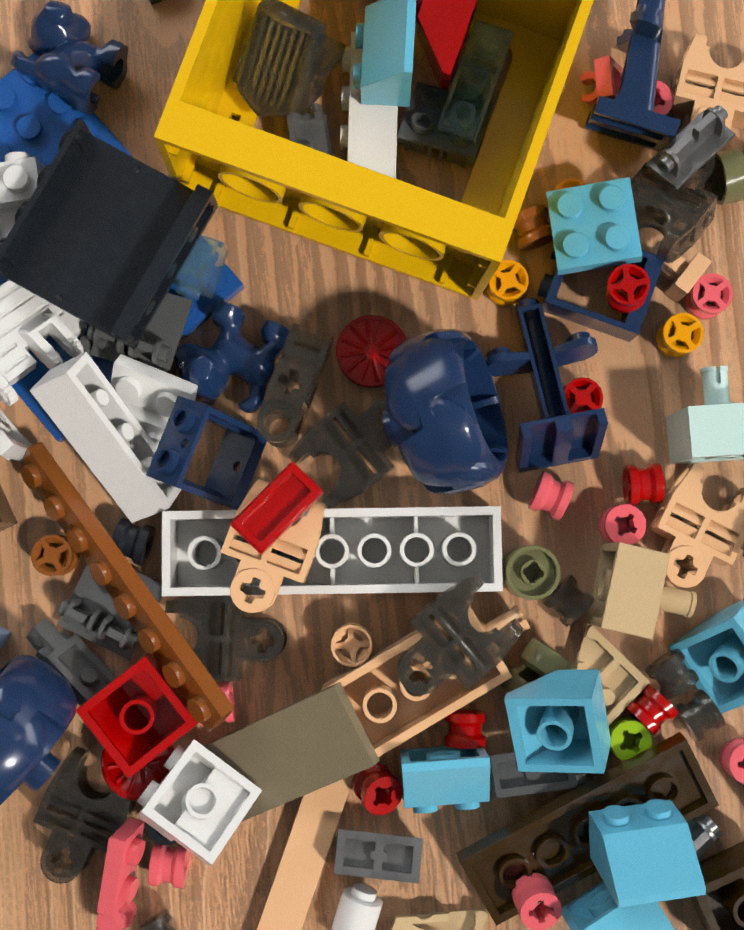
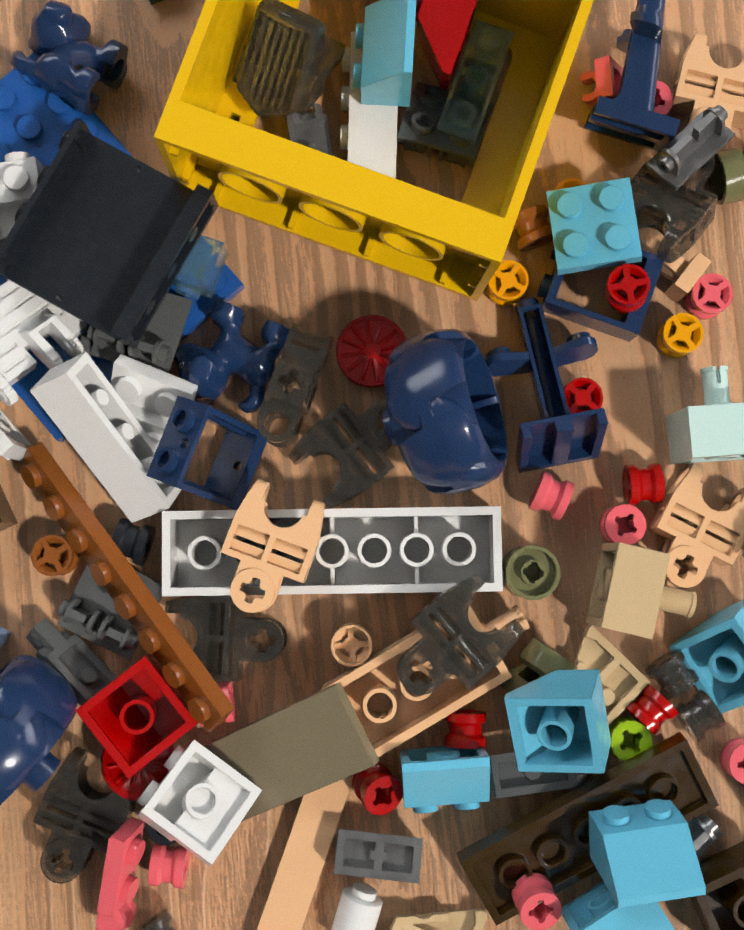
(277, 508): red tile -> none
(568, 601): clear smoke wheel -> none

